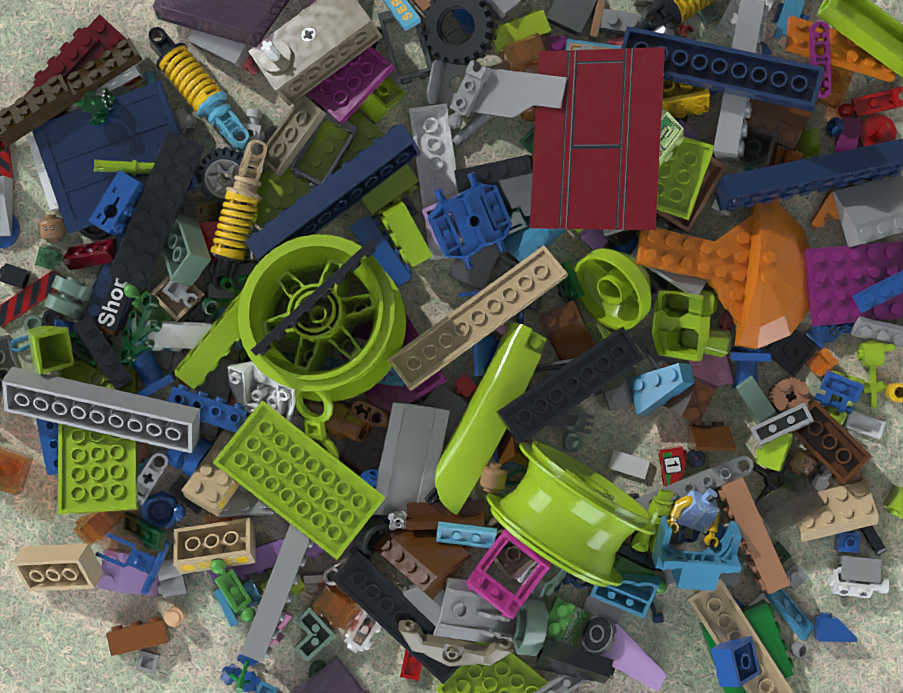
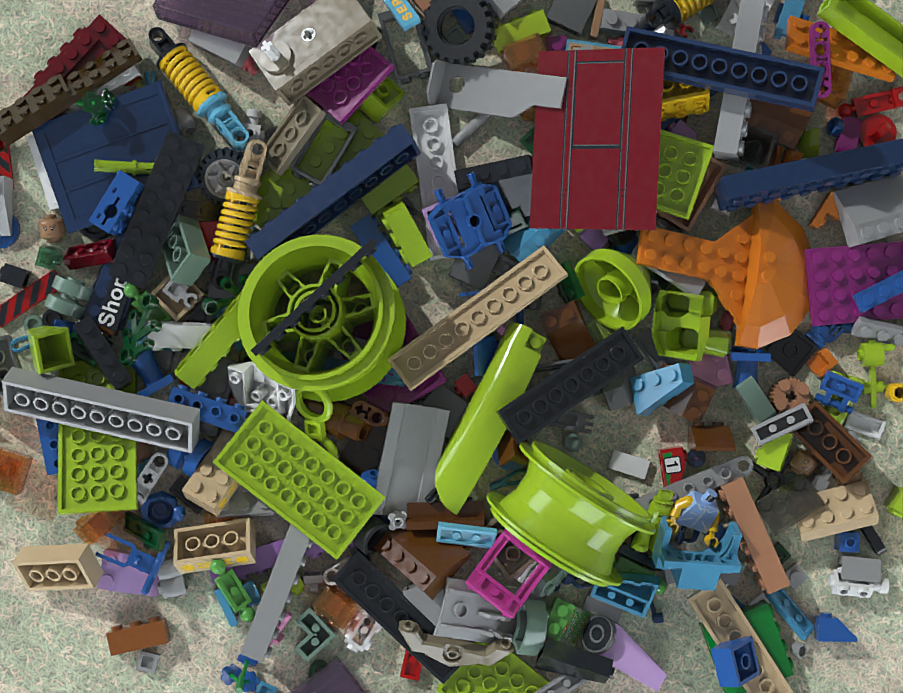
(175, 615): light nougat brick -> none
(468, 92): light grey plate -> none
(493, 478): medium nougat head -> none
(670, 136): yellowish green slope -> none

